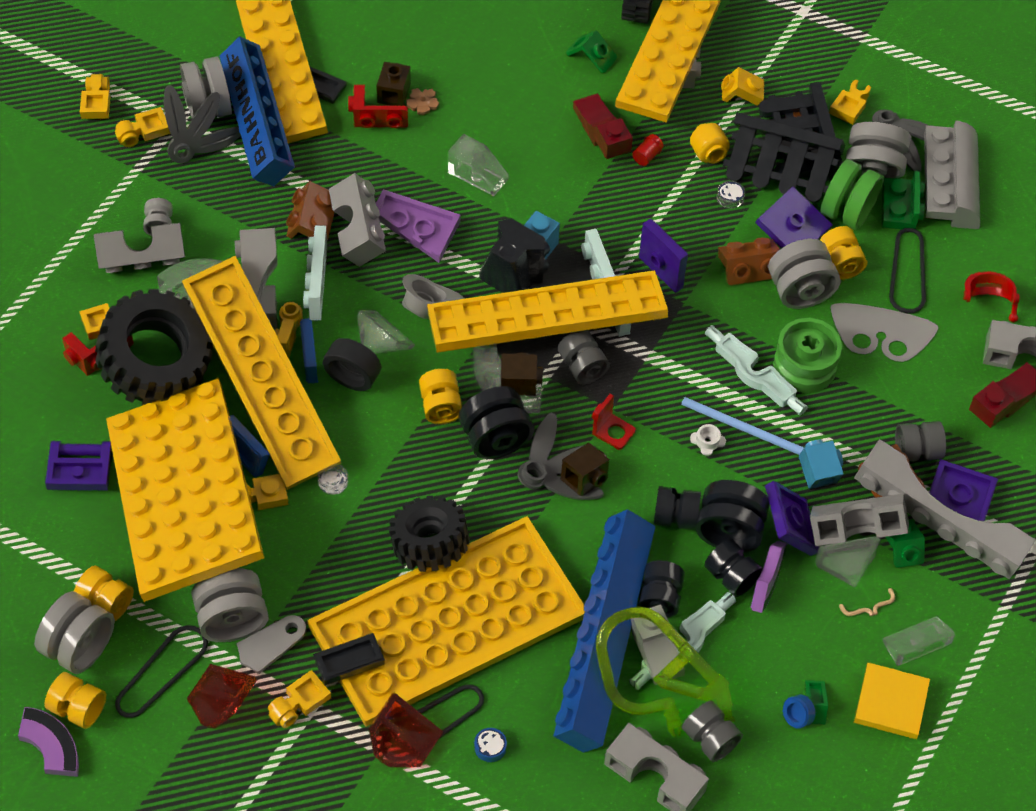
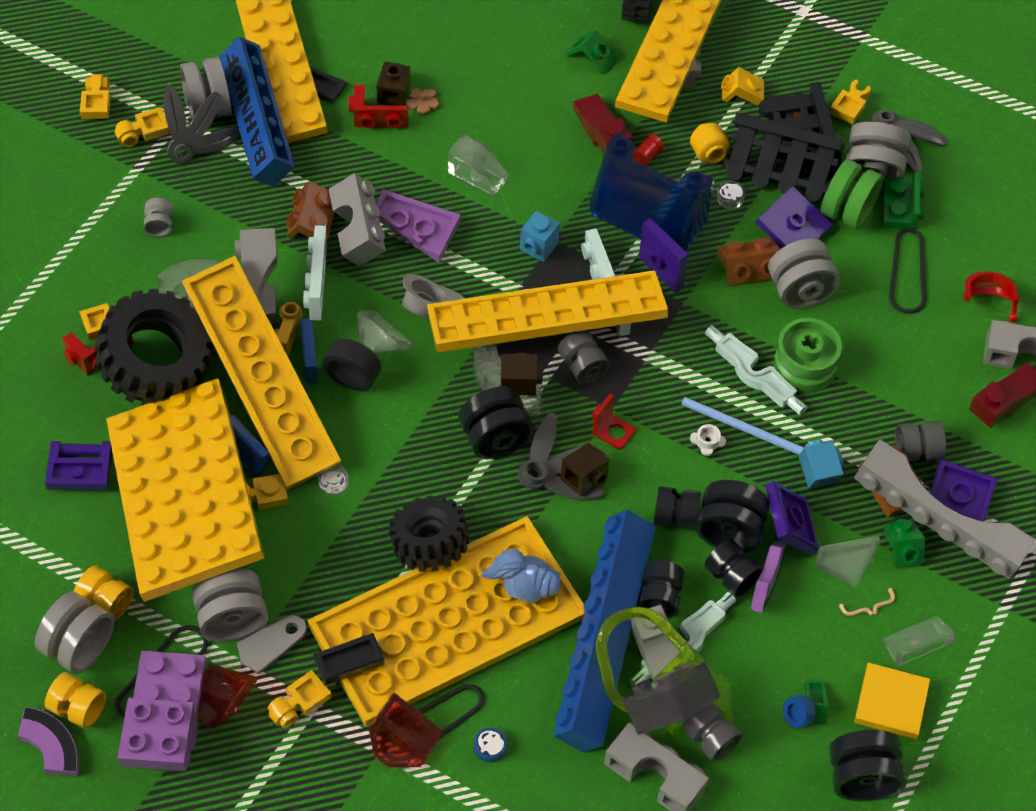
(114, 252): light grey arch -> none
(163, 712): none -> medium lavender piece
(440, 396): yellow wheel -> none
(515, 258): black piece -> none
(524, 576): none -> medium blue hair
(631, 194): none -> clear blue windscreen
(671, 697): none -> brick
(840, 520): light grey arch -> none
(845, 251): yellow wheel -> none
(867, 765): none -> black wheel
(869, 320): light grey piece -> none
(952, 175): light grey brick -> none

